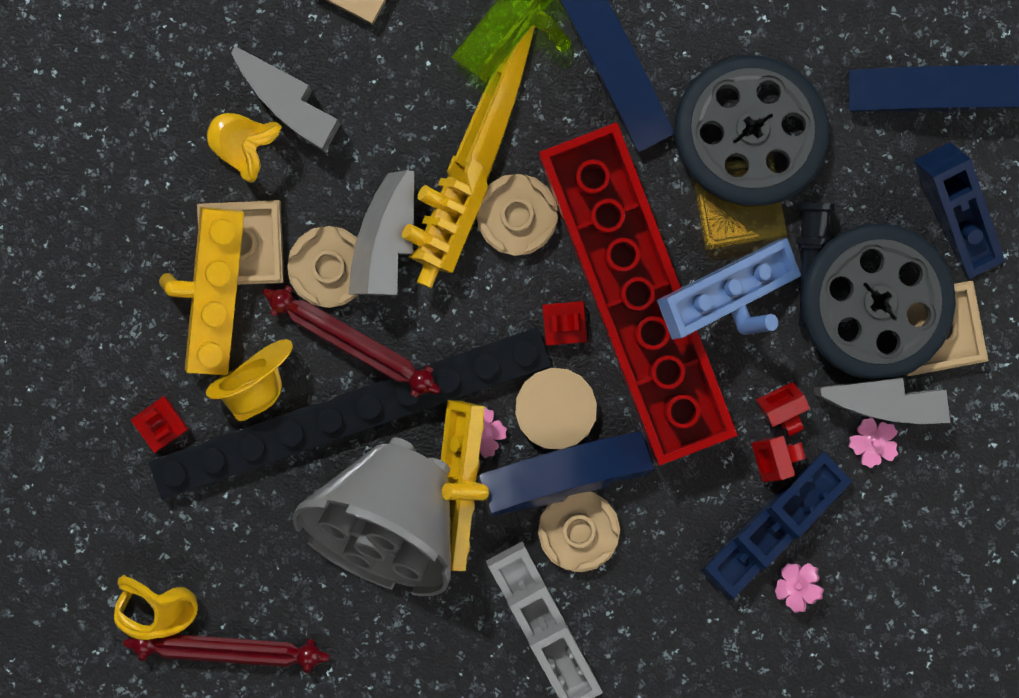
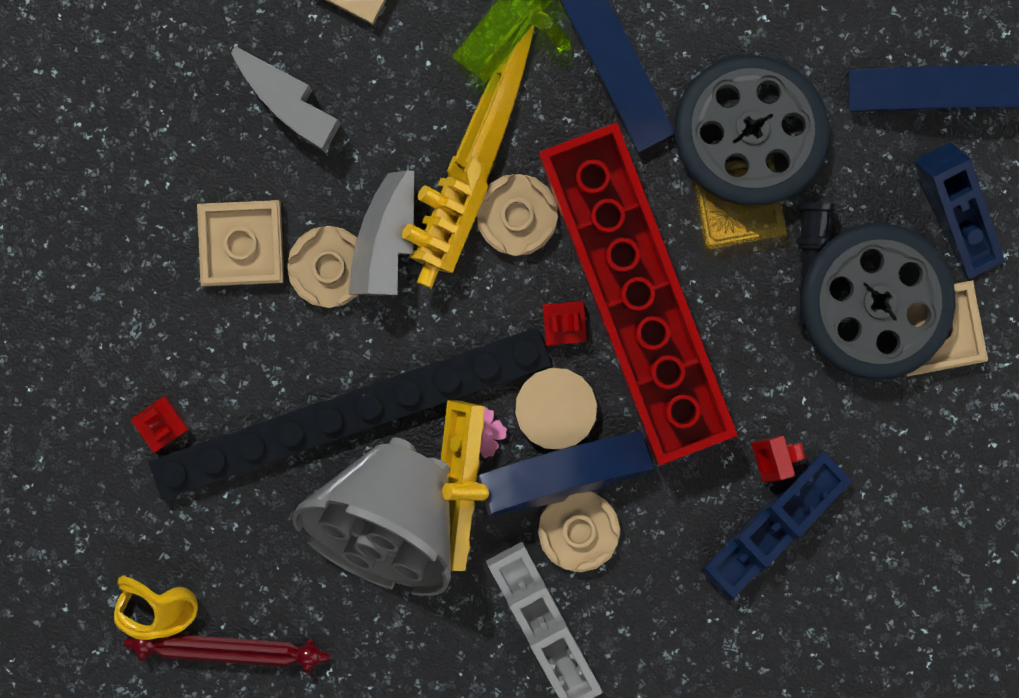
(211, 290): yellow plate -> none
(236, 140): yellow piece -> none
(254, 383): yellow piece -> none
(351, 341): dark red wheel -> none
(729, 292): medium blue plate -> none
(783, 407): red tile -> none
(799, 586): bright pink plant -> none
(874, 442): bright pink plant -> none
(888, 401): light grey slope -> none

